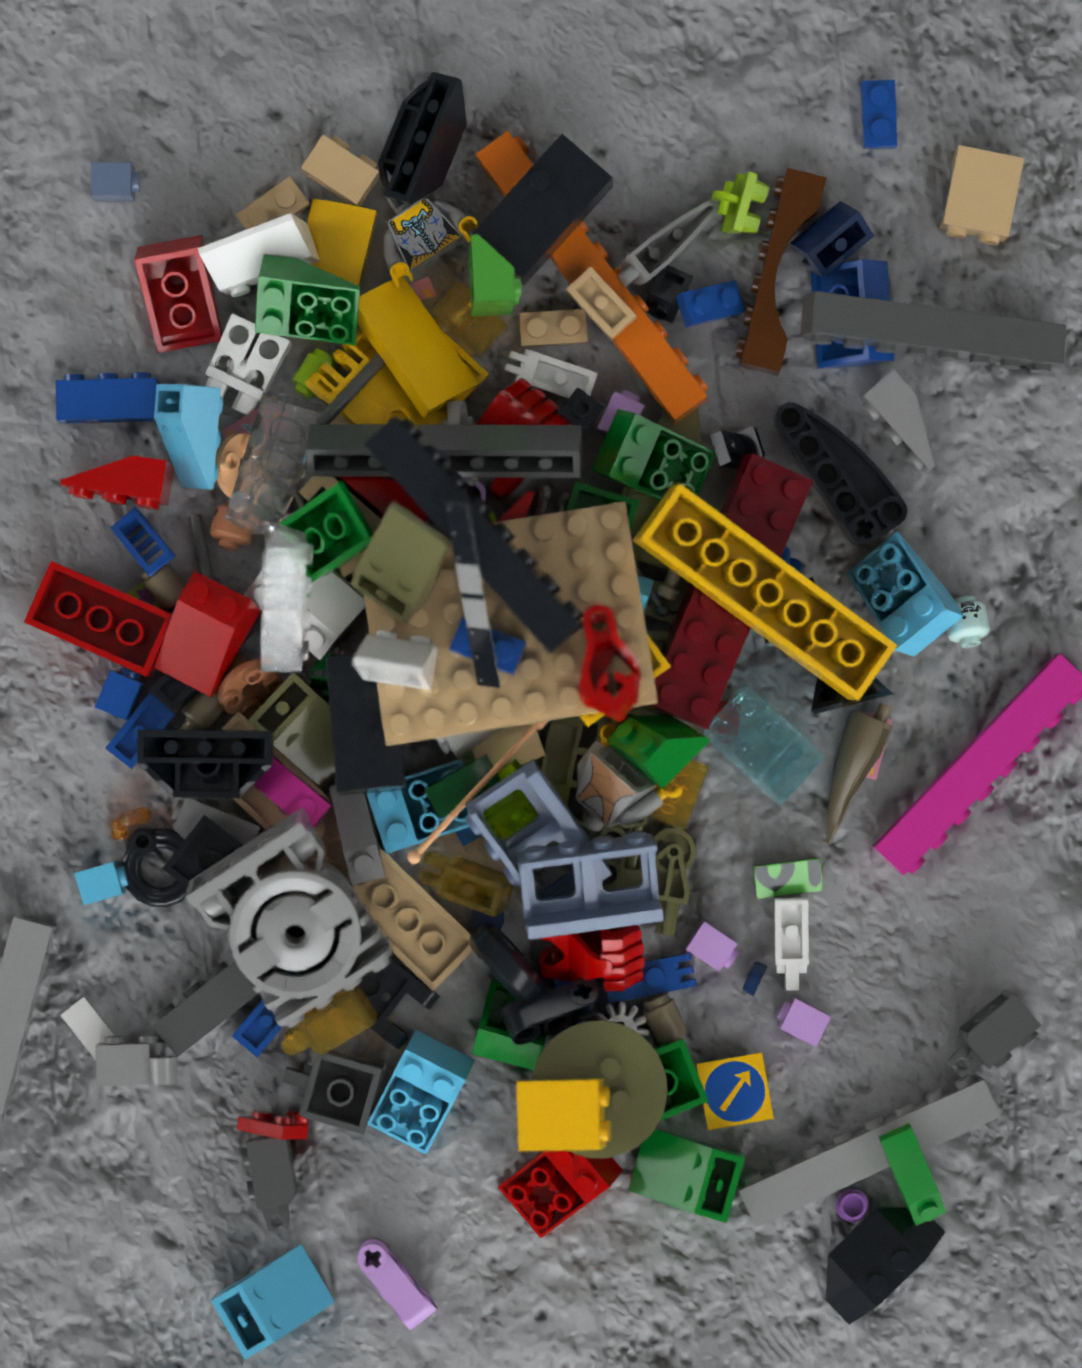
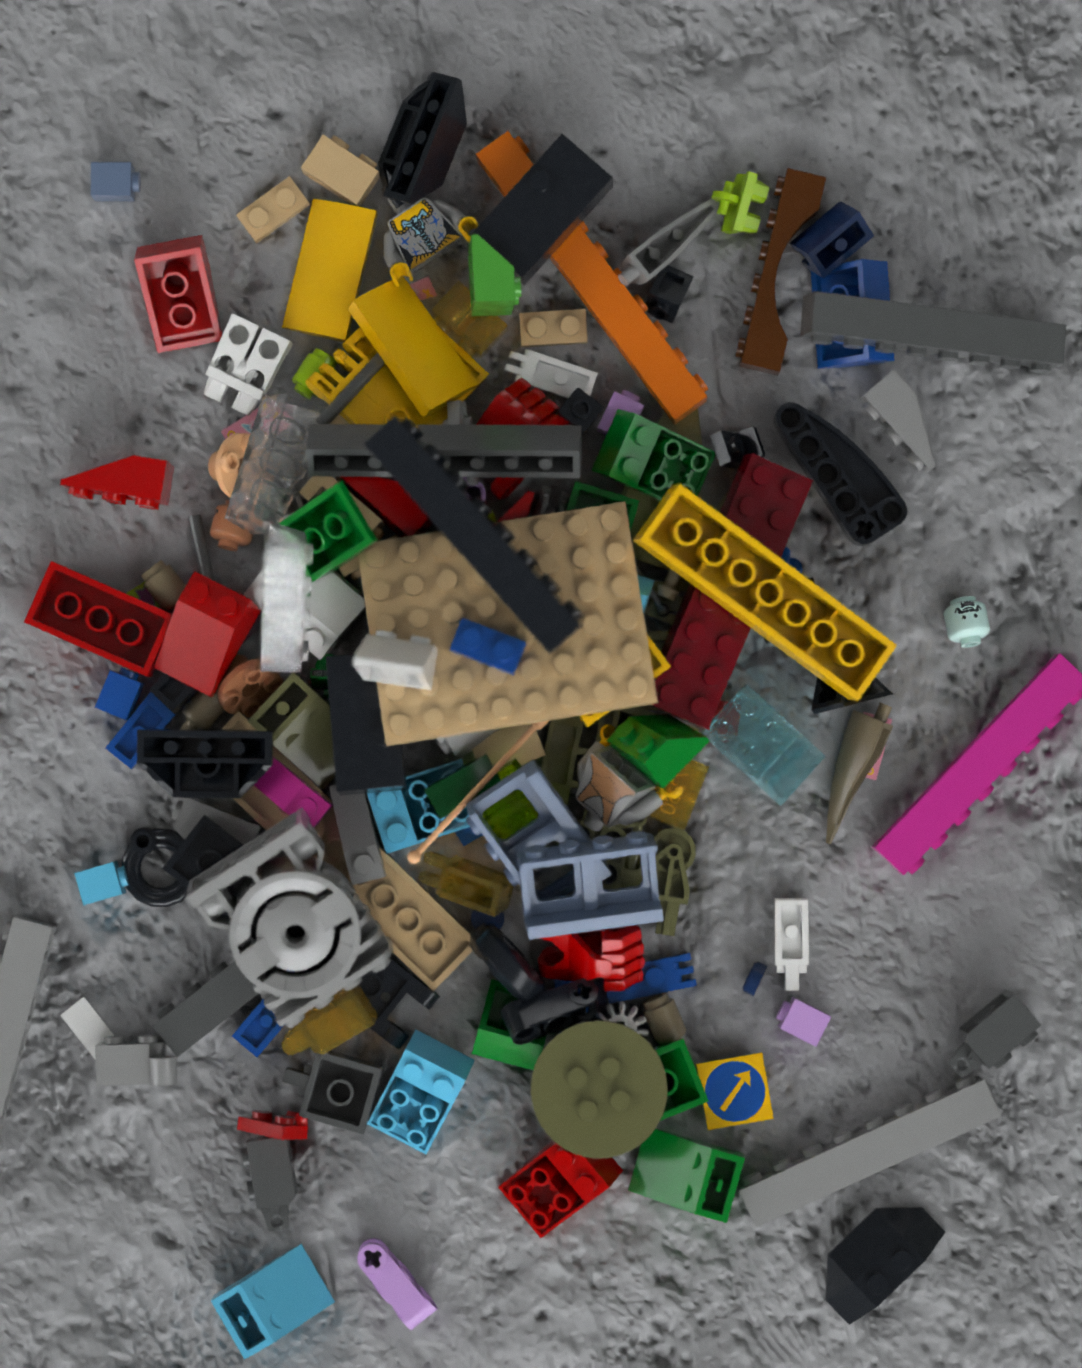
(106, 398): blue brick -> none
(129, 524): blue slope -> none
(133, 817): clear orange arm -> none
(189, 429): medium azure slope -> none
(238, 258): white slope -> none
(305, 302): green slope -> none
(401, 563): olive slope -> none
(472, 594): black sticker -> none
(562, 1114): yellow brick -> none
(599, 653): red piece -> none
(601, 303): tan plate -> none
(710, 303): blue plate -> none
(712, 946): lavender brick -> none
(788, 878): slope -> none
(852, 1205): medium lavender plate -> none
(878, 114): blue plate -> none
(904, 595): medium azure slope -> none
(912, 1174): green slope -> none
(981, 194): tan panel -> none

